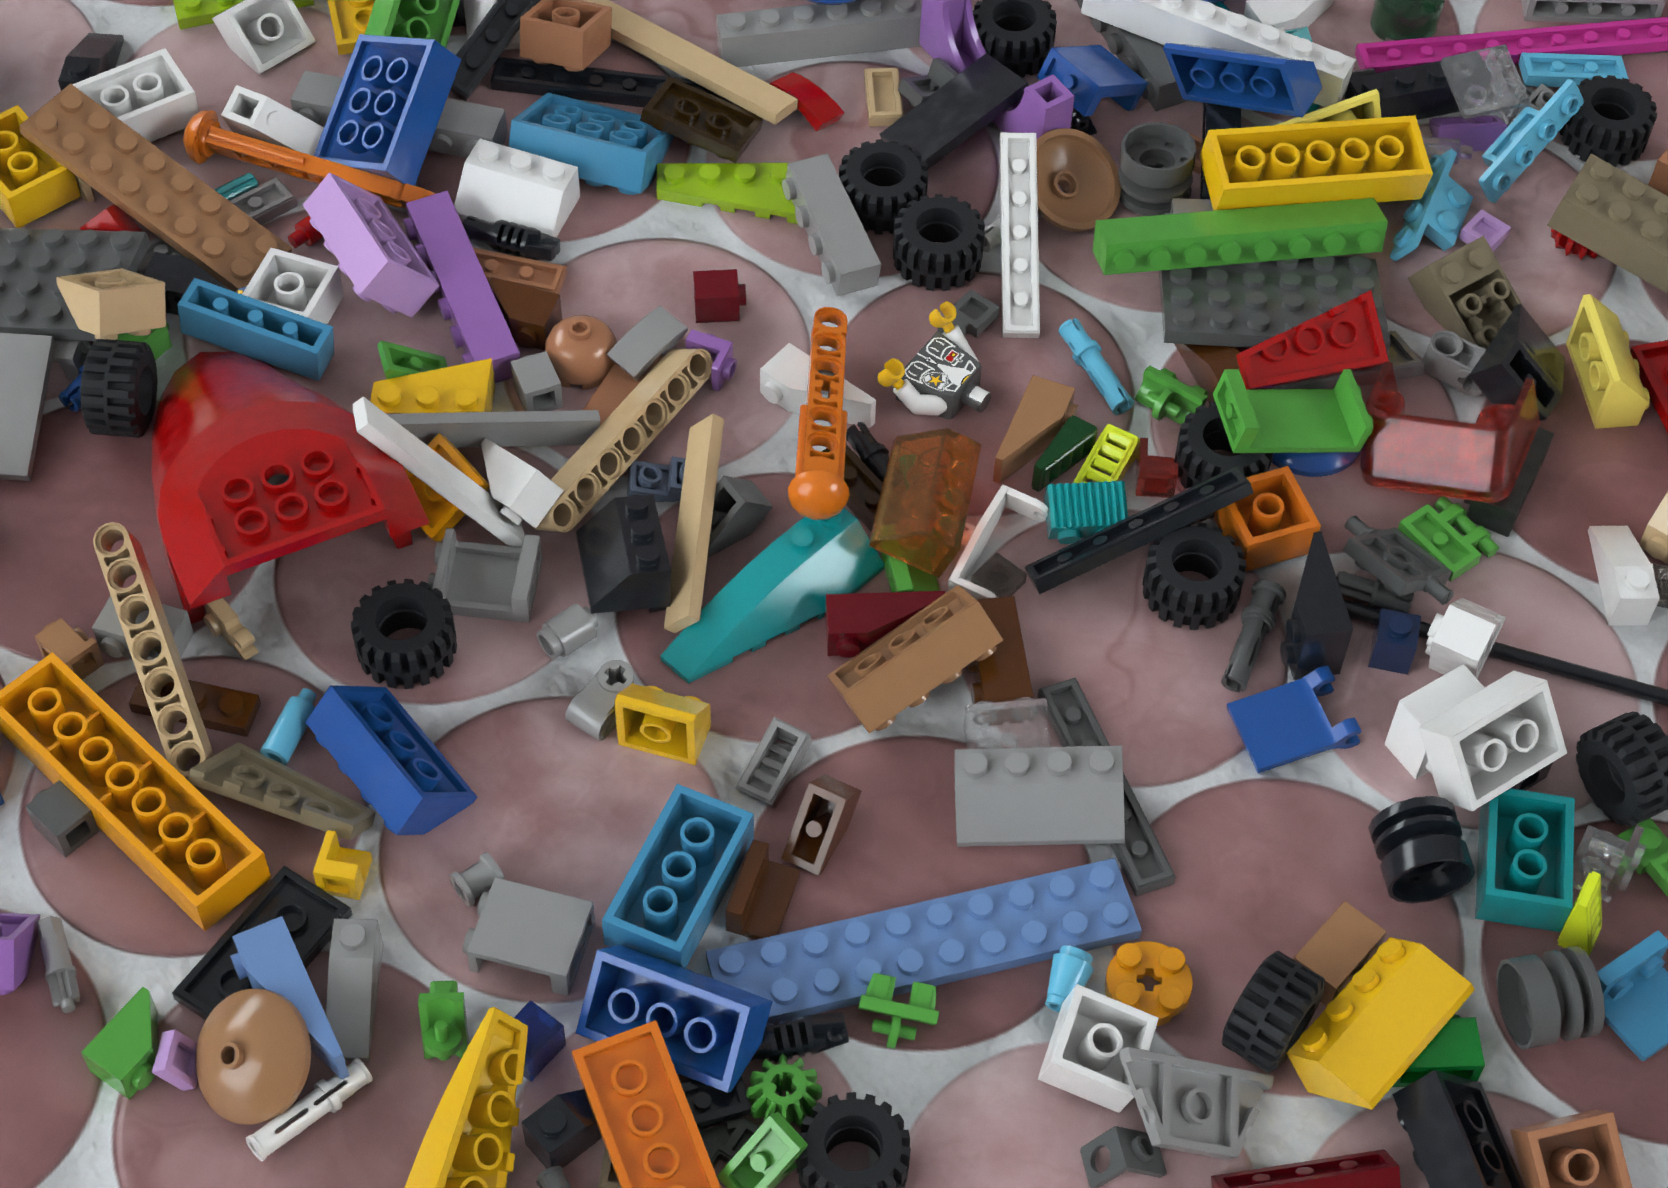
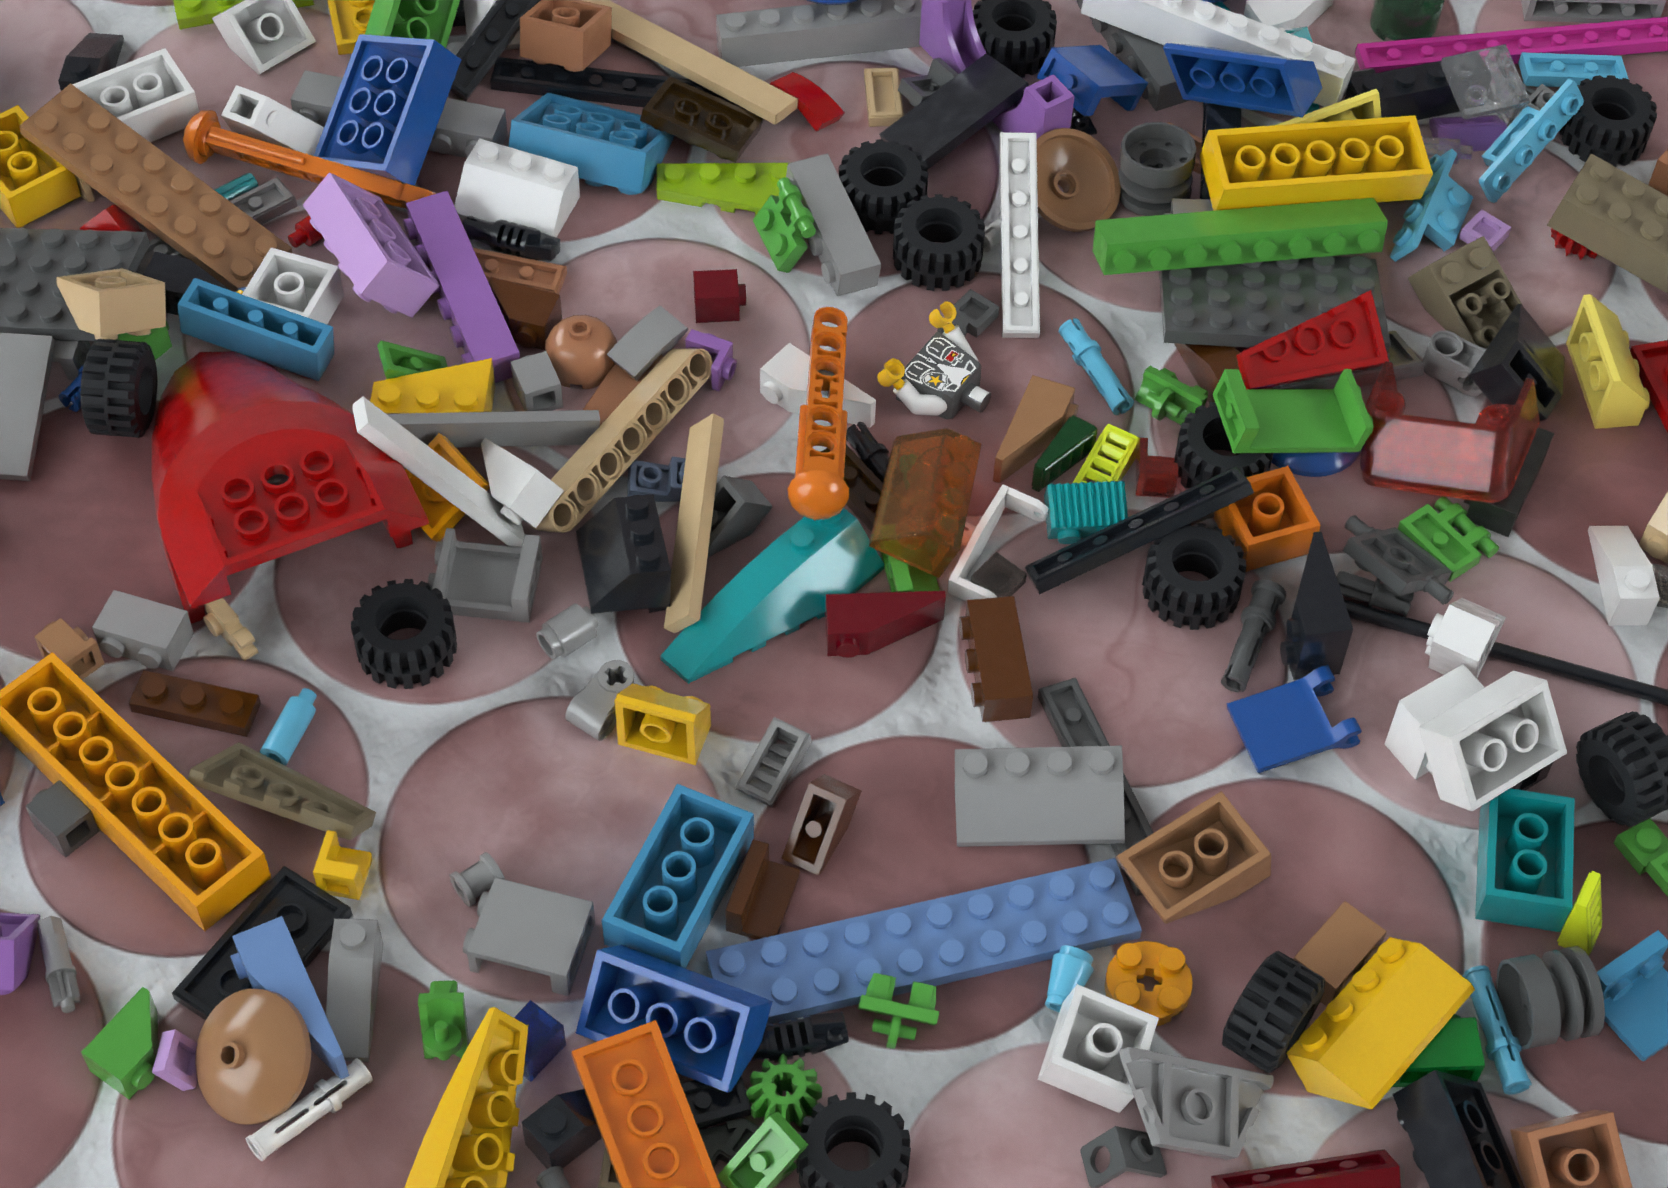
(143, 638): tan beam -> none
(389, 758): blue slope -> none
(783, 225): none -> bright green plate
(915, 659): medium nougat slope -> none
(1007, 724): clear bracket -> none
(1197, 860): none -> medium nougat slope
(1394, 641): dark blue brick -> none
(1421, 849): black wheel -> none
(1502, 1045): none -> medium azure pin
(1608, 856): clear bracket -> none

